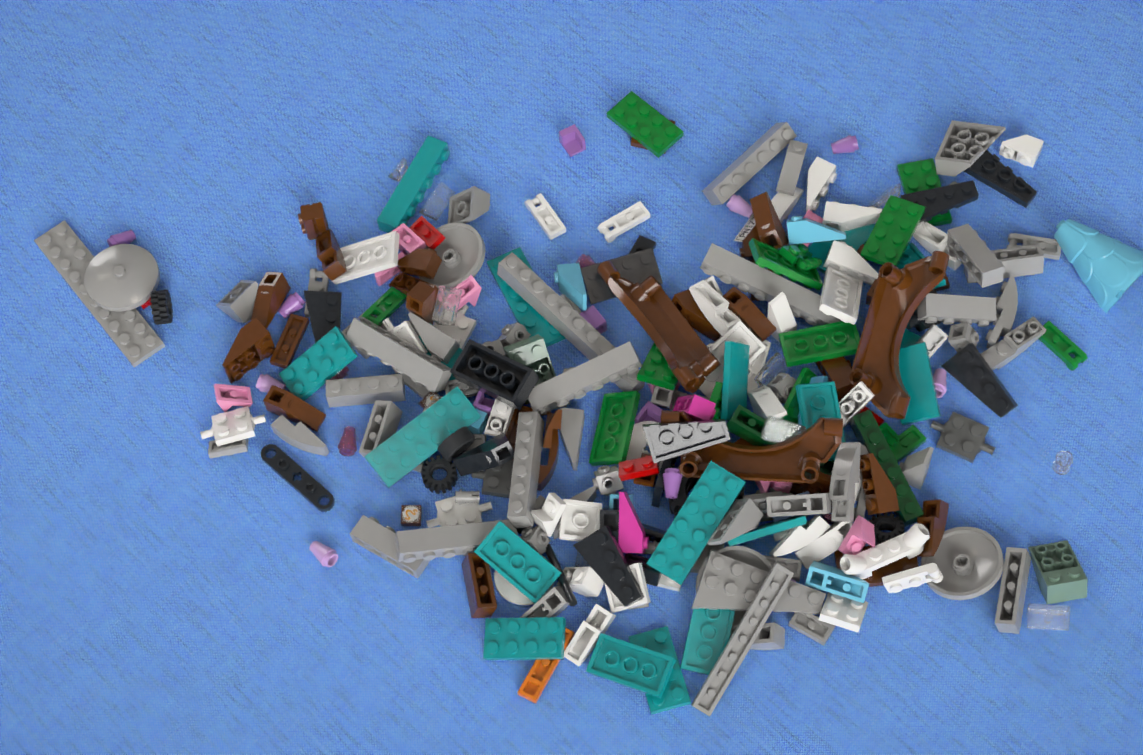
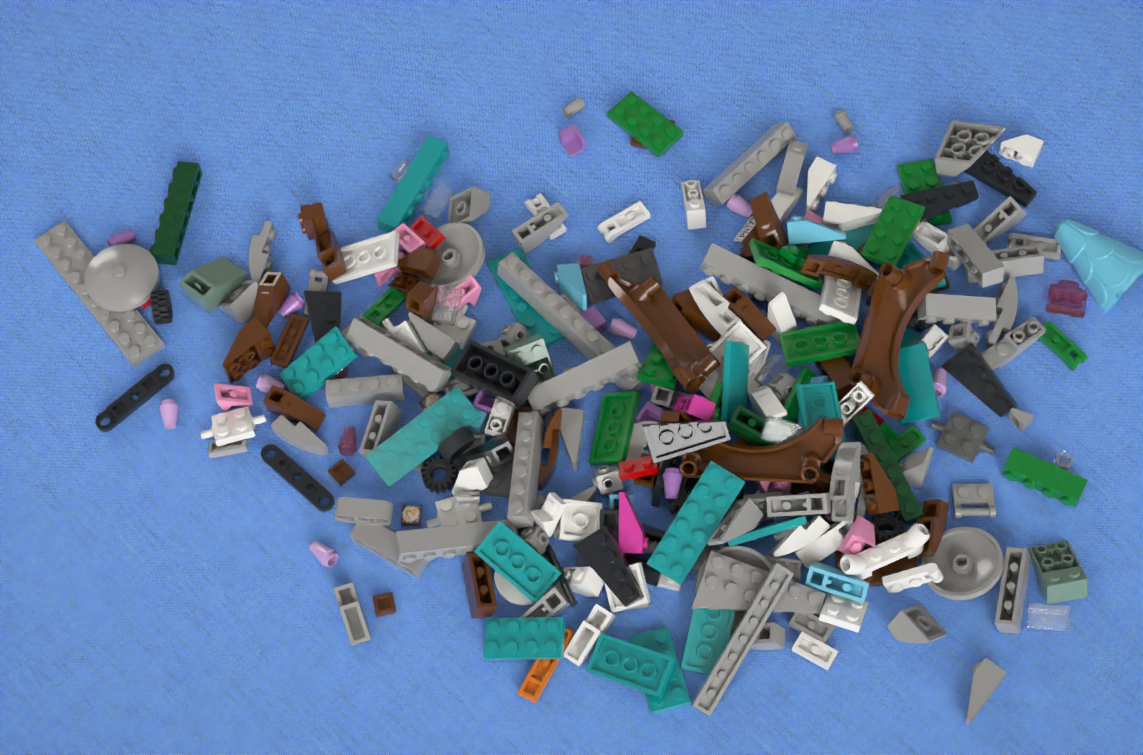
(126, 405): none -> black piece
(169, 413): none -> lavender cone
(176, 213): none -> dark green brick
(212, 282): none -> sand green slope
(259, 252): none -> light grey slope
(341, 472): none -> reddish brown tile
(352, 613): none -> light grey slope
(363, 511): none -> light grey beam
(384, 604): none -> reddish brown tile
(473, 476): none -> white slope
(539, 227): none -> light grey slope
(573, 107): none -> light grey pin
(622, 328): none -> lavender cone
(693, 204): none -> white slope
(814, 650): none -> white plate
(839, 268): none -> reddish brown slope
(842, 118): none -> light grey pin
(916, 626): none -> light grey slope
(973, 495): none -> light grey plate
(984, 682): none -> light grey slope
(1000, 220): none -> light grey slope
(1020, 419): none -> light grey slope
(1044, 477): none -> green brick
(1066, 299): none -> clear pink slope

